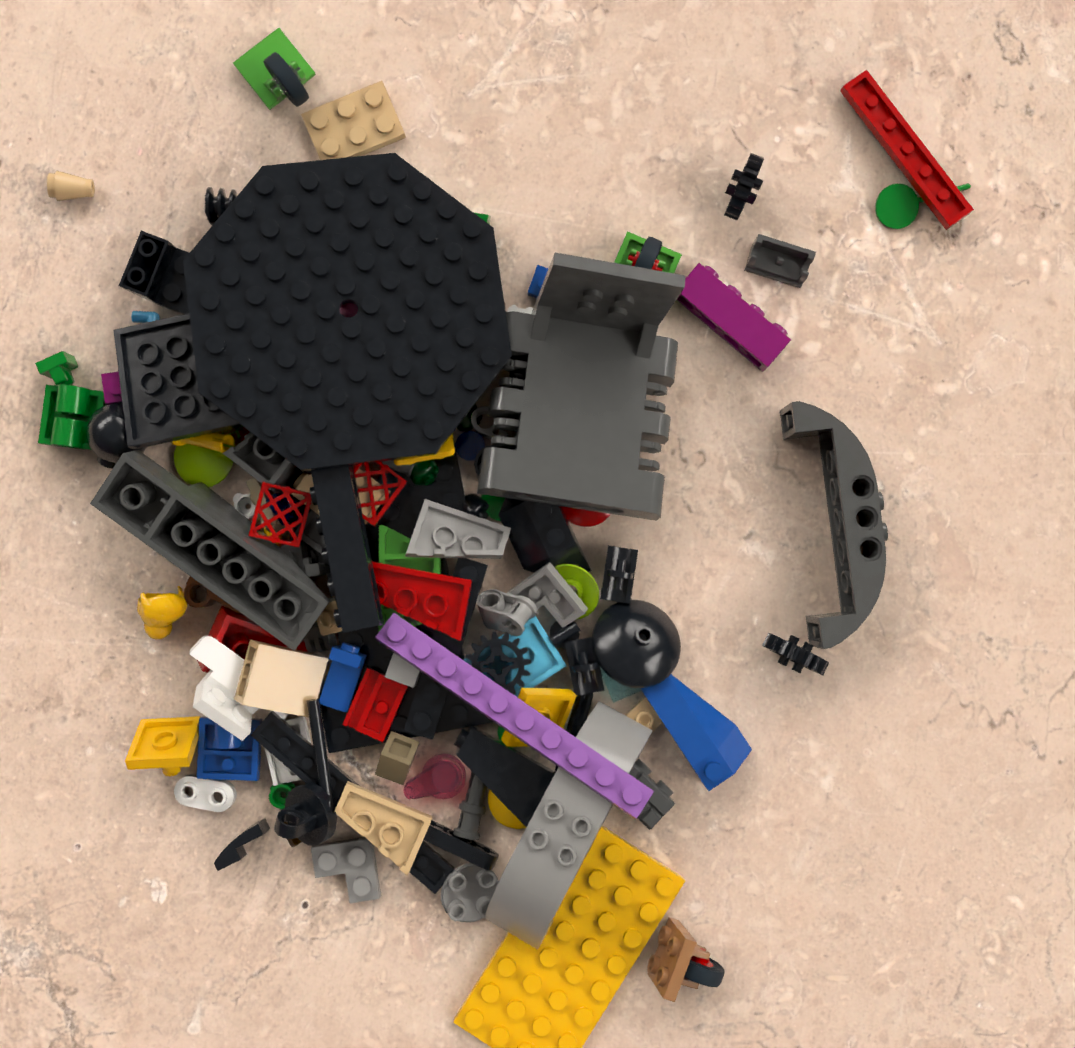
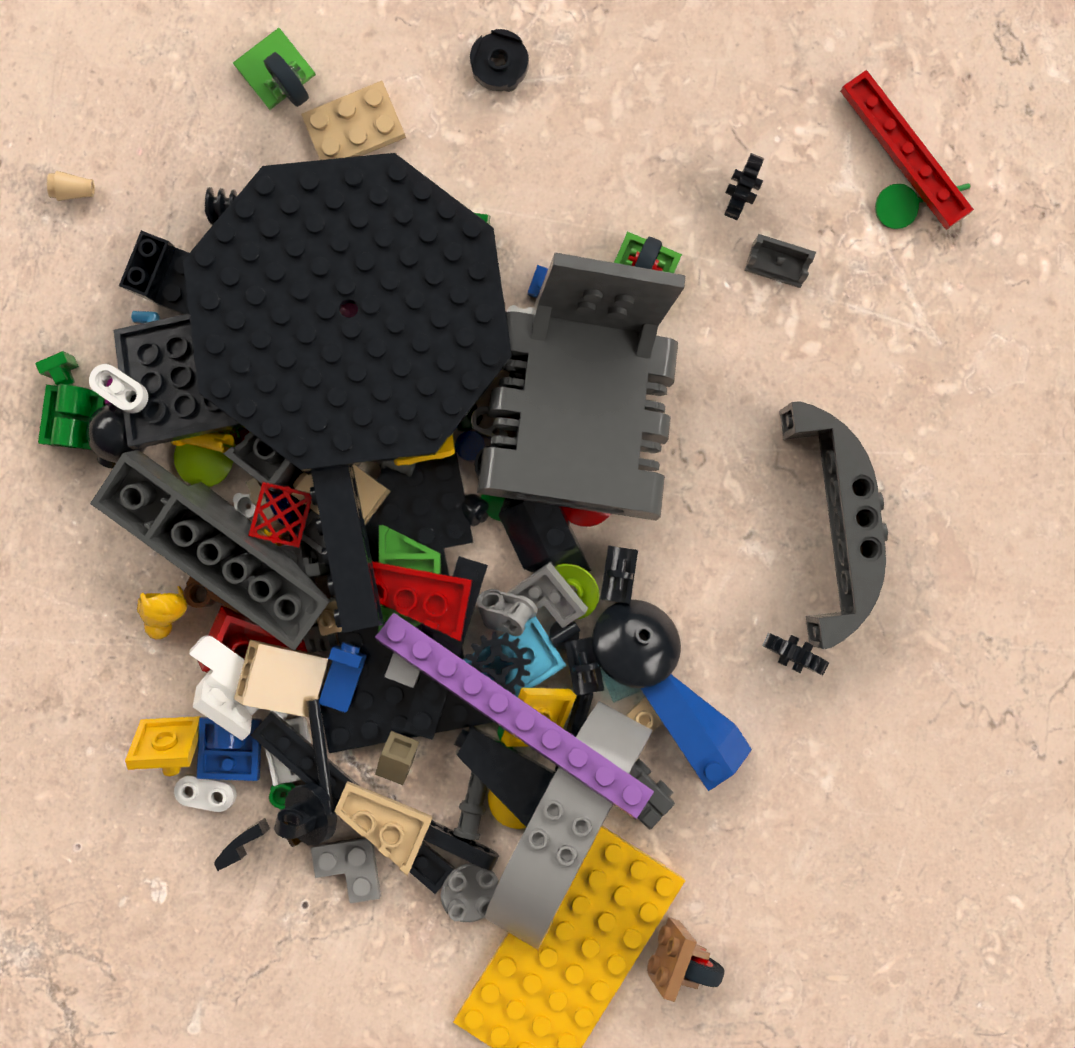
(120, 390): none -> white plate
(375, 705): red plate -> none
(388, 501): red window -> none
(424, 472): dark green piece -> none
(437, 779): clear pink piece -> none
(455, 534): light grey wing -> none
(499, 77): none -> black plate
(732, 317): magenta brick -> none

